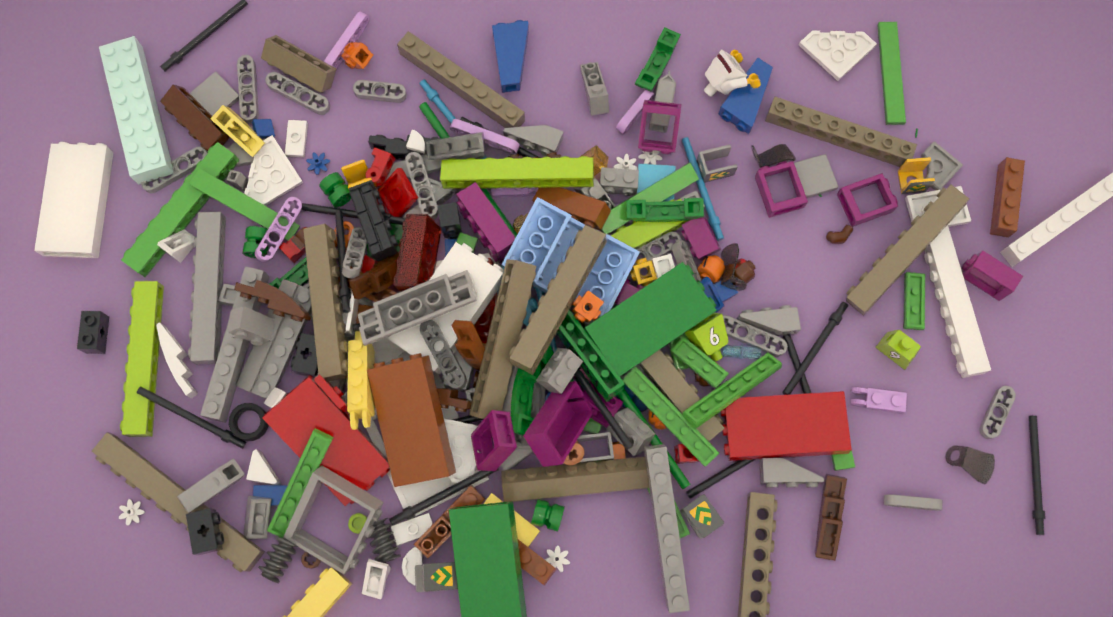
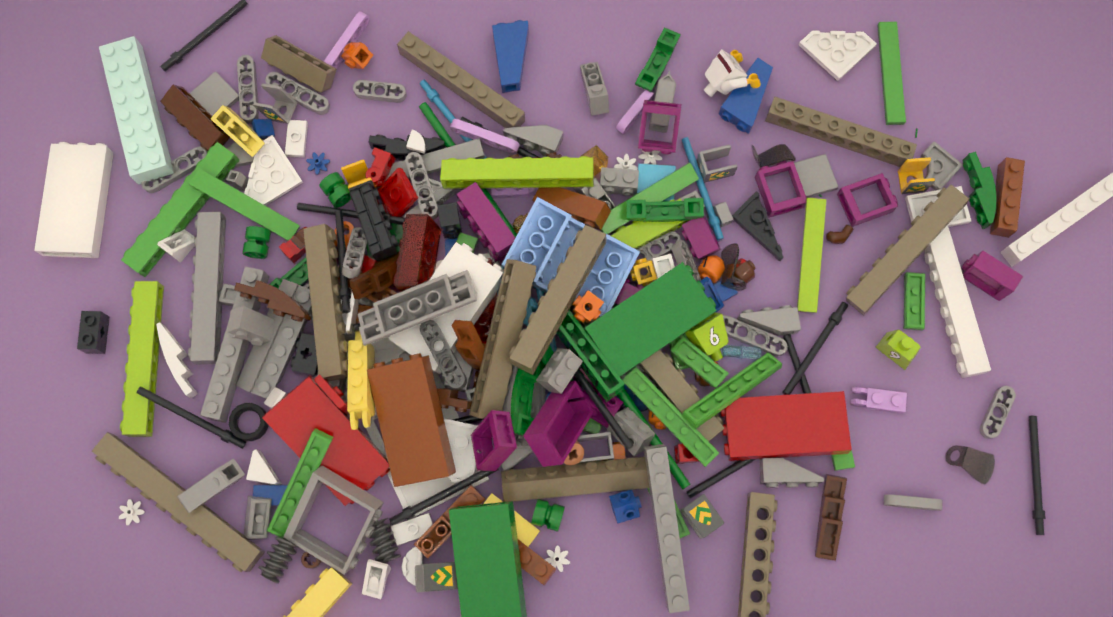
(197, 524): black brick -> none
(277, 228): lavender beam -> none
(282, 99): none -> light grey piece
(357, 522): lime tile -> none
(455, 146): brick -> none
(625, 506): none -> blue brick
(722, 211): none -> light grey piece
(753, 220): none -> black wing
(811, 255): none -> lime tile
(984, 193): none -> green slope

